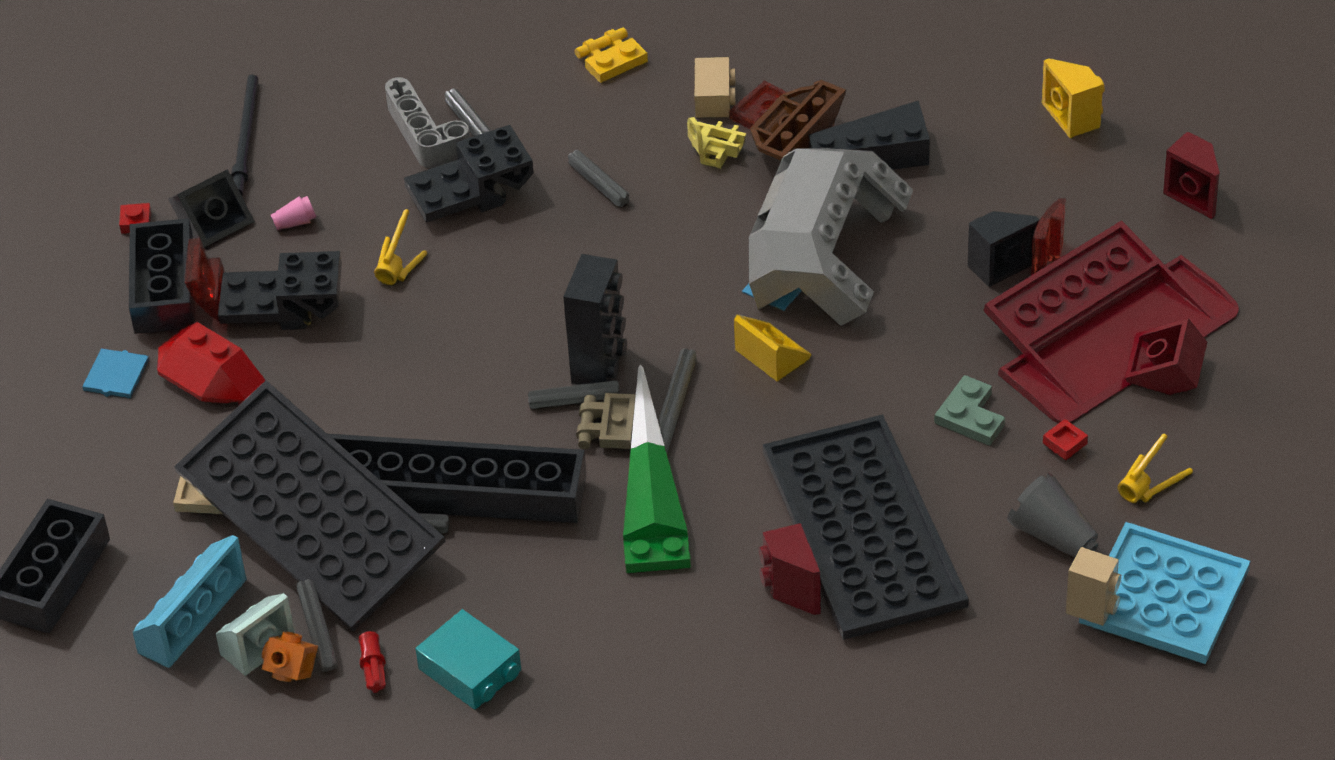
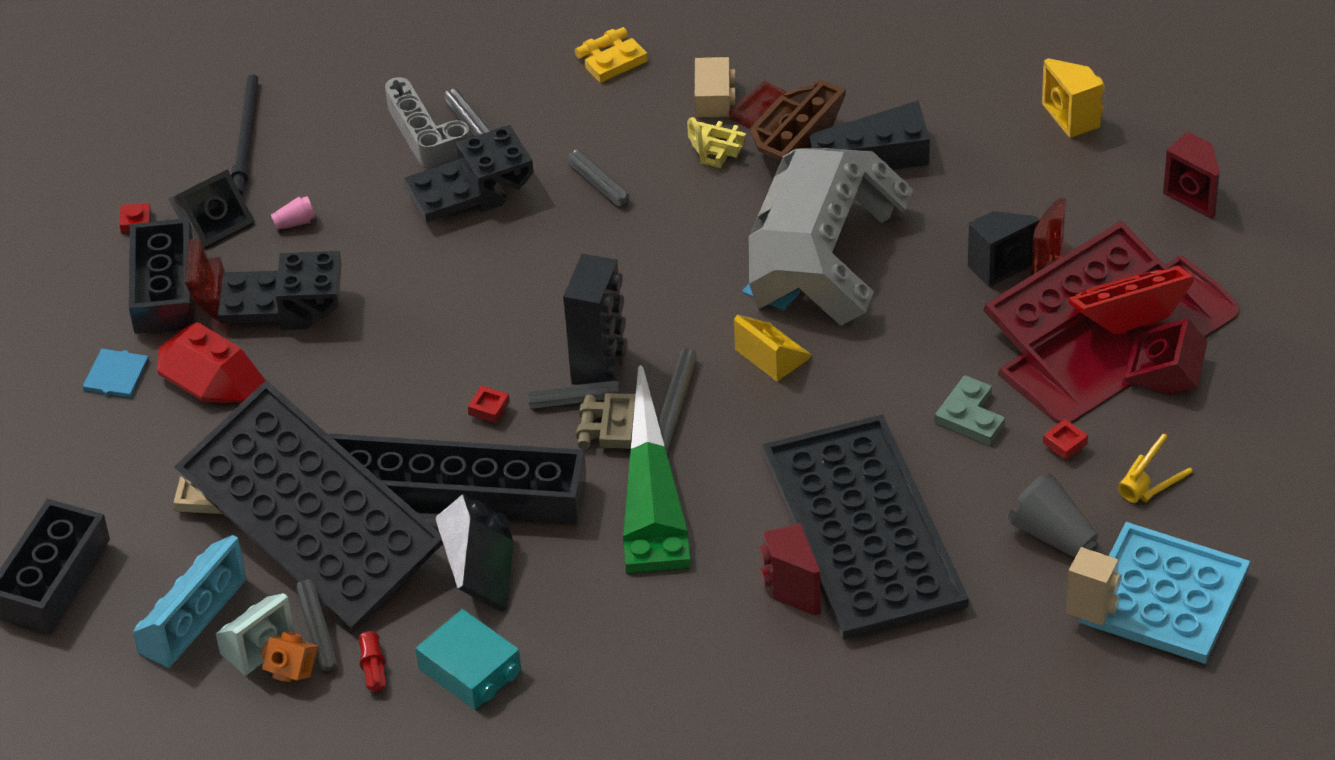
(390, 264): yellow plant -> none
(478, 550): none -> black slope
(488, 404): none -> red plate
(1134, 299): none -> red wedge

